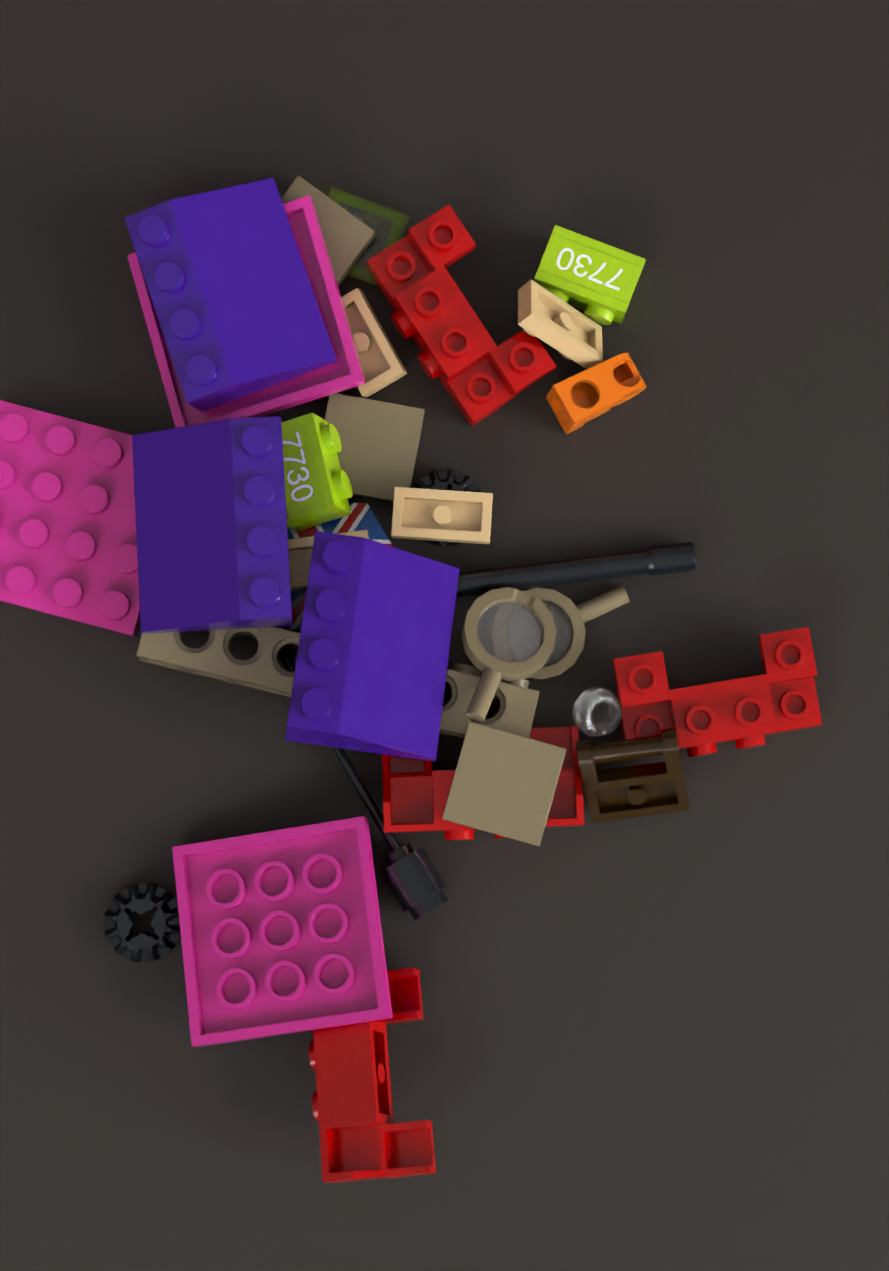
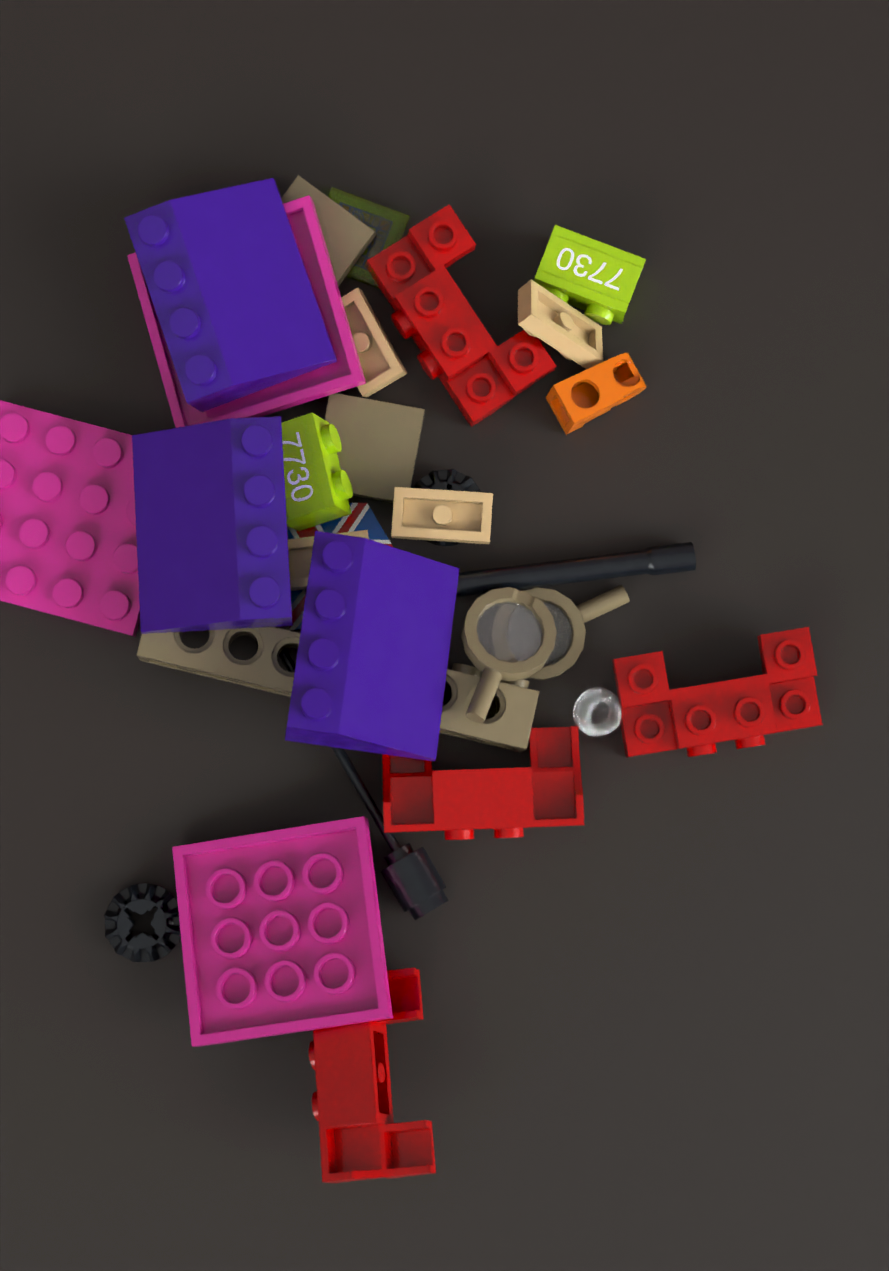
(504, 784): dark tan tile -> none
(637, 788): dark brown plate -> none

